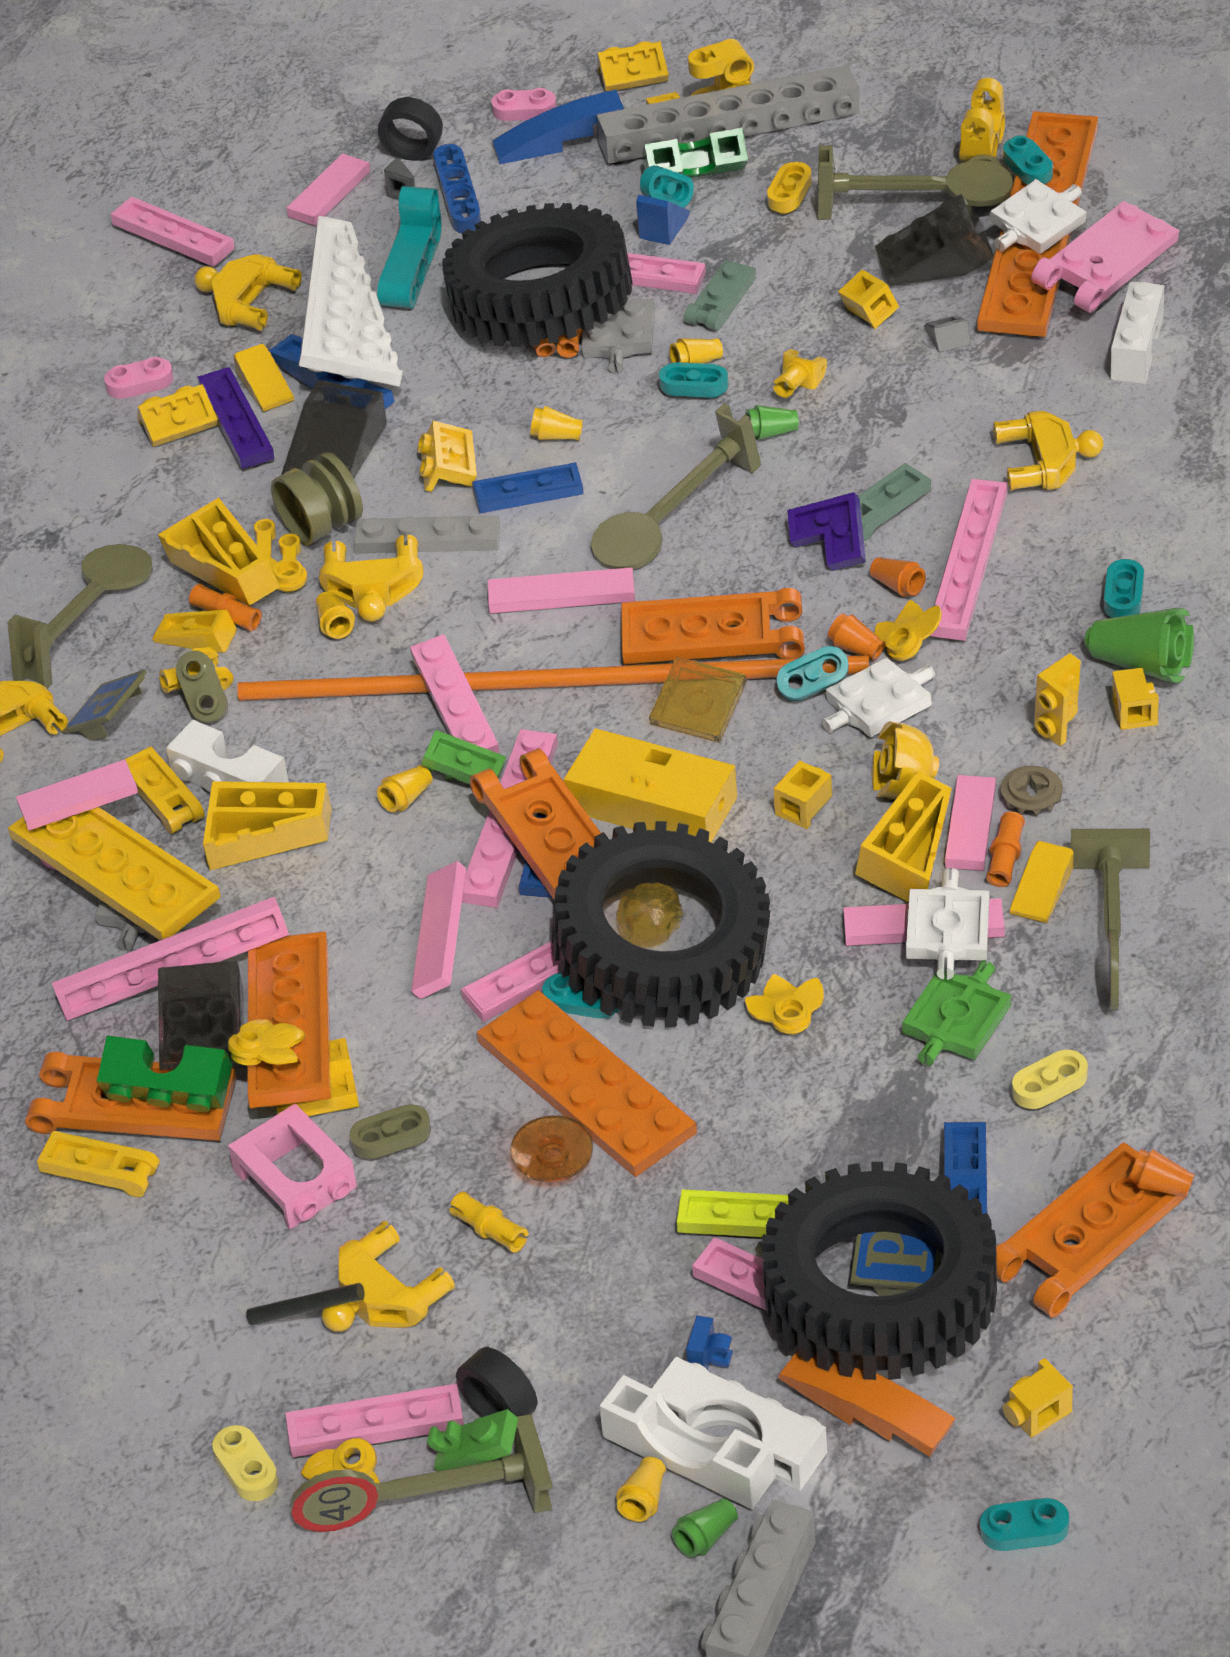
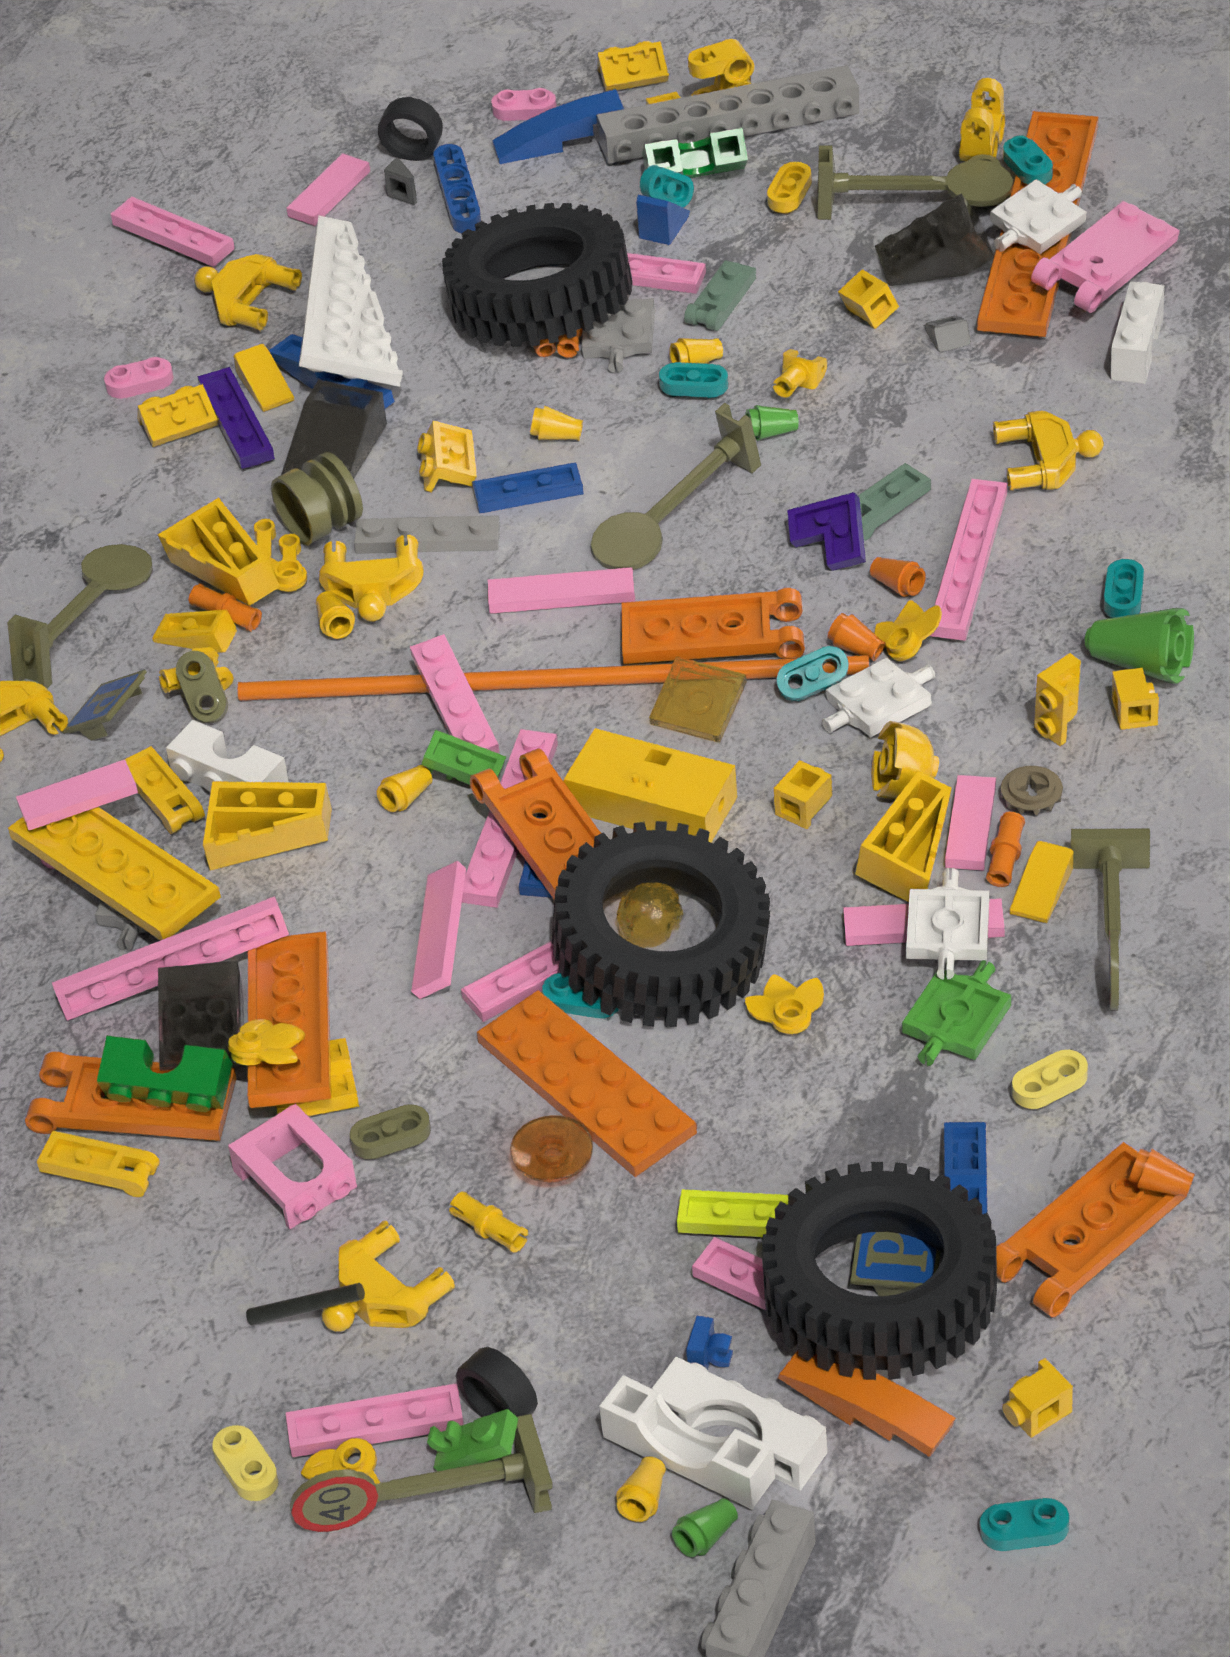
(412, 248): teal beam -> none

